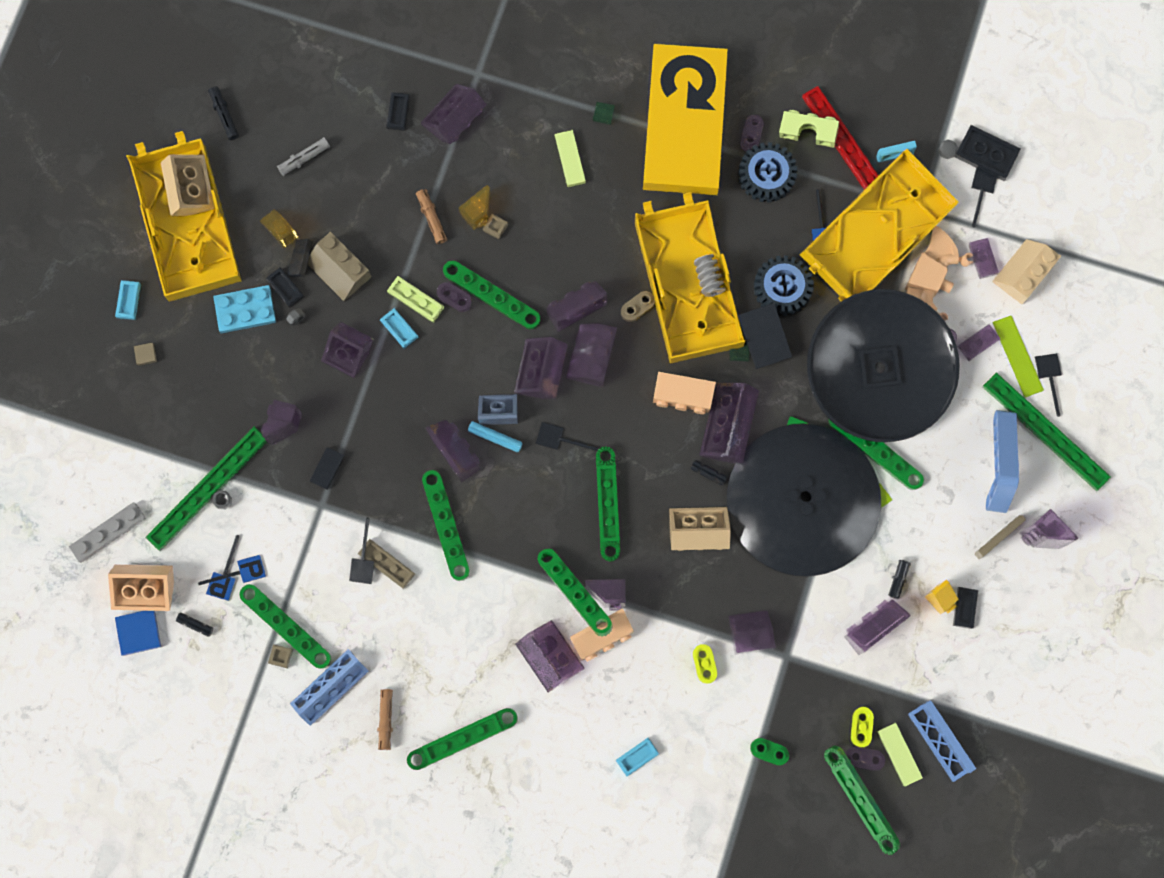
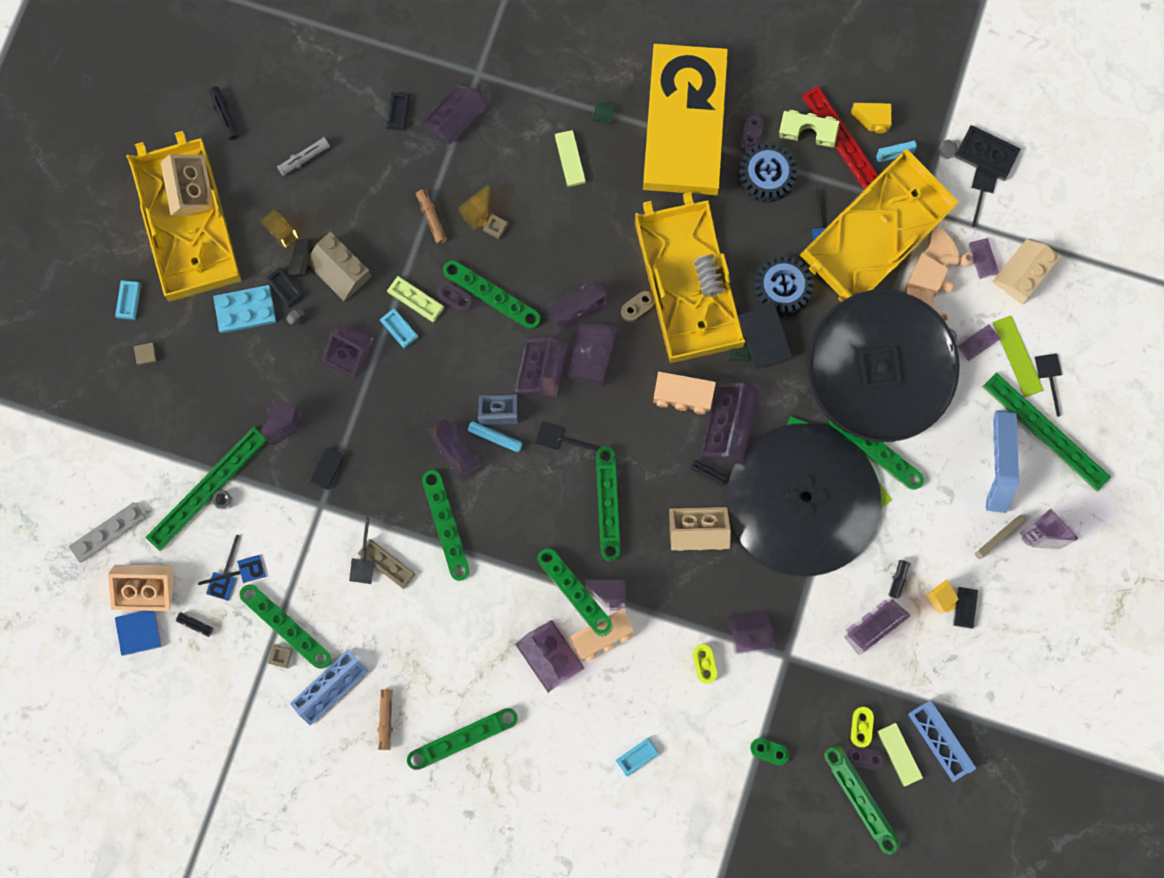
(873, 116): none -> yellow slope

